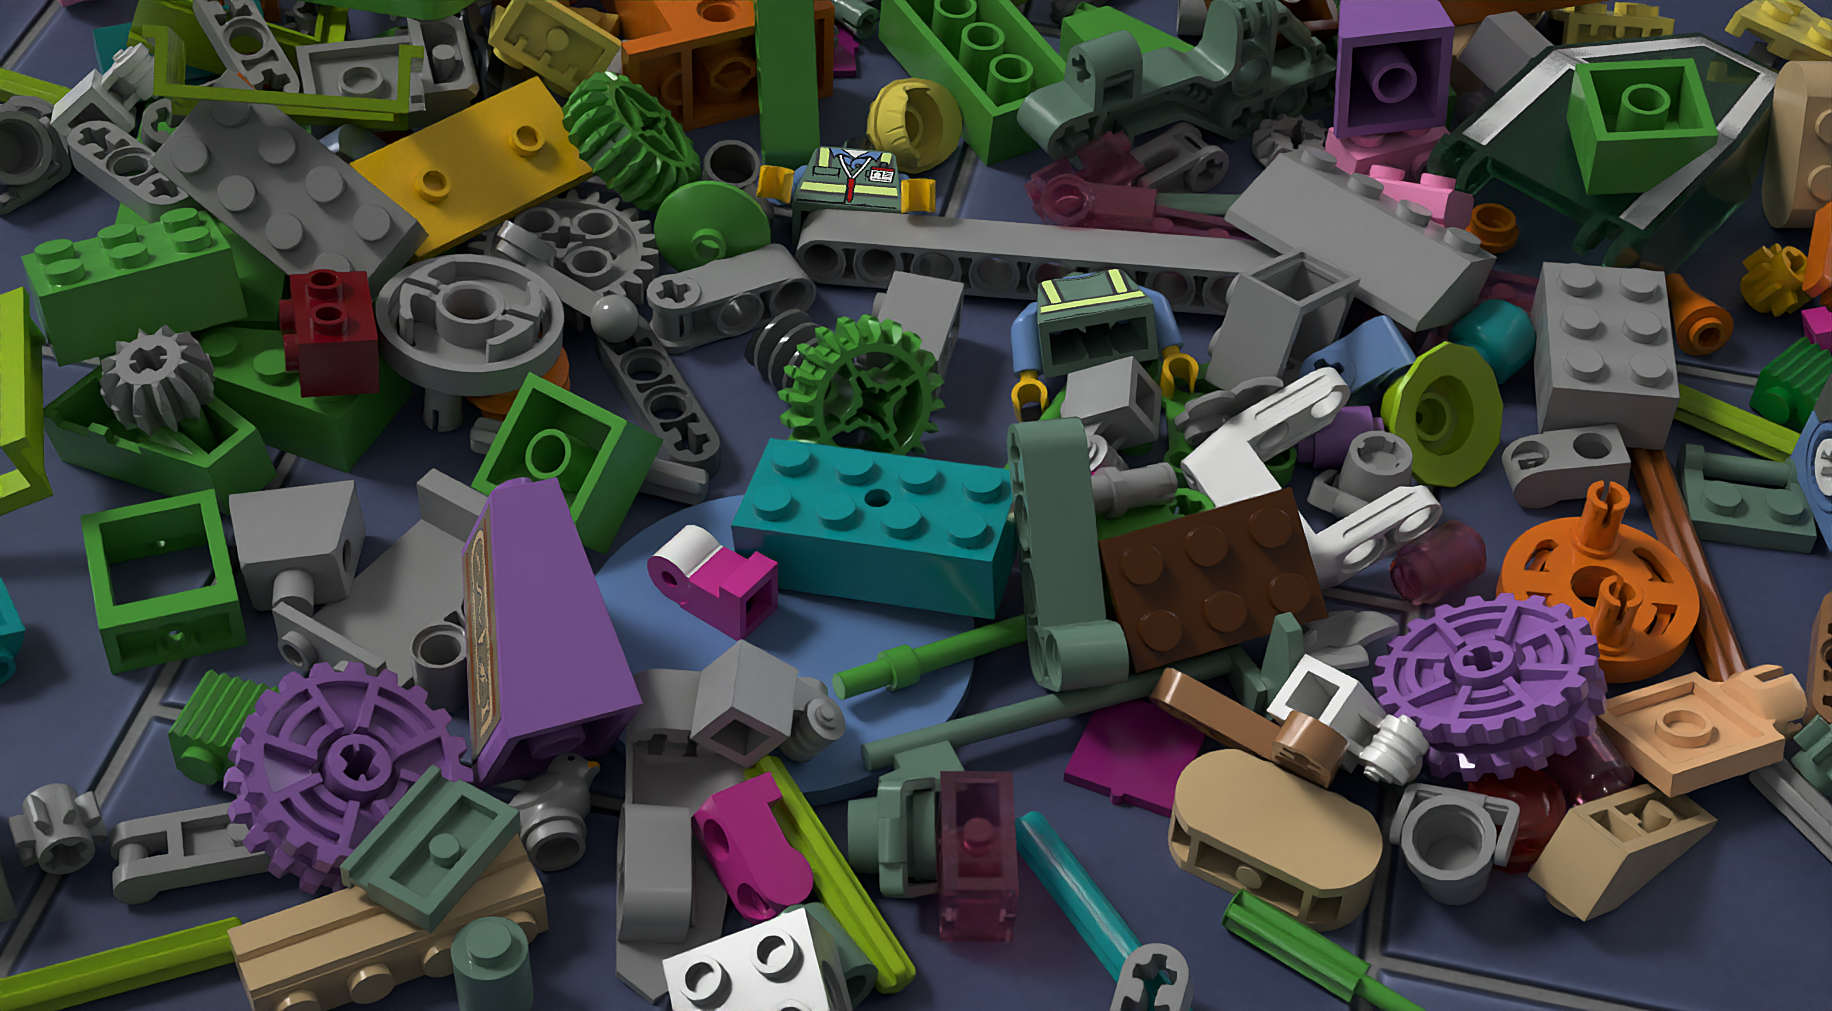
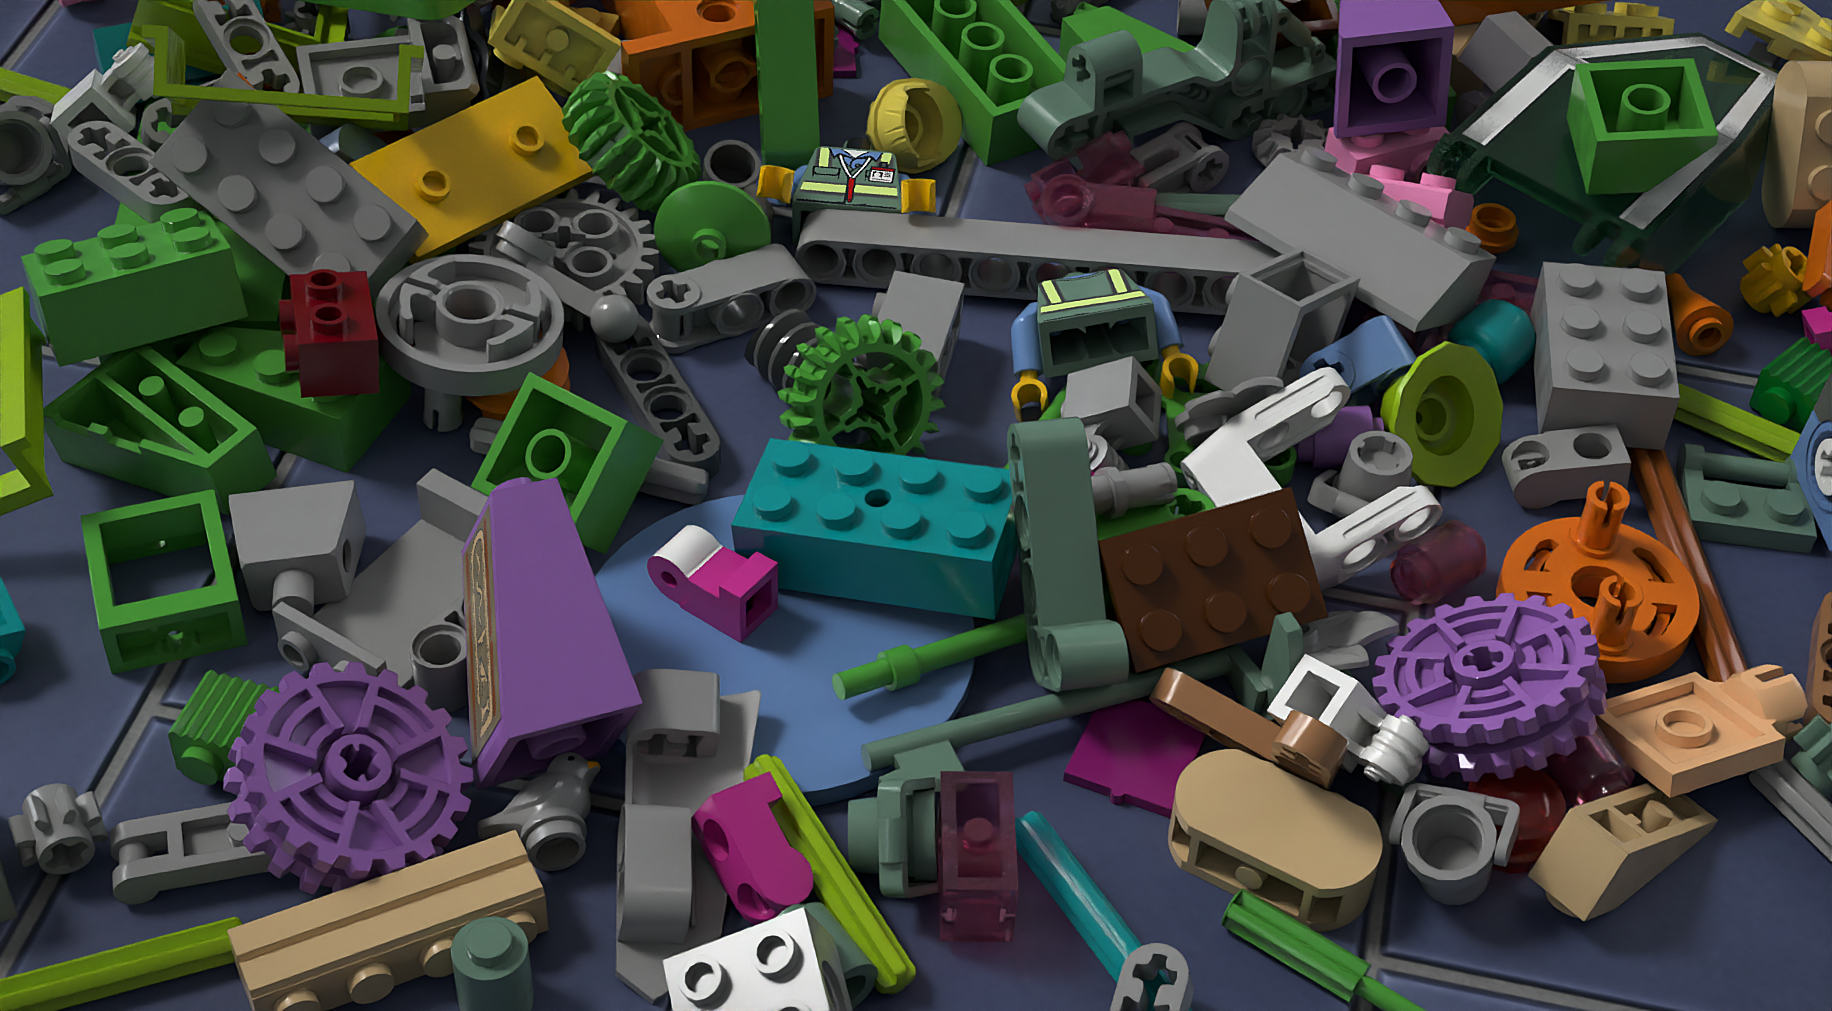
(157, 380): light grey gear -> none
(431, 848): sand green plate -> none
(757, 703): light grey brick -> none

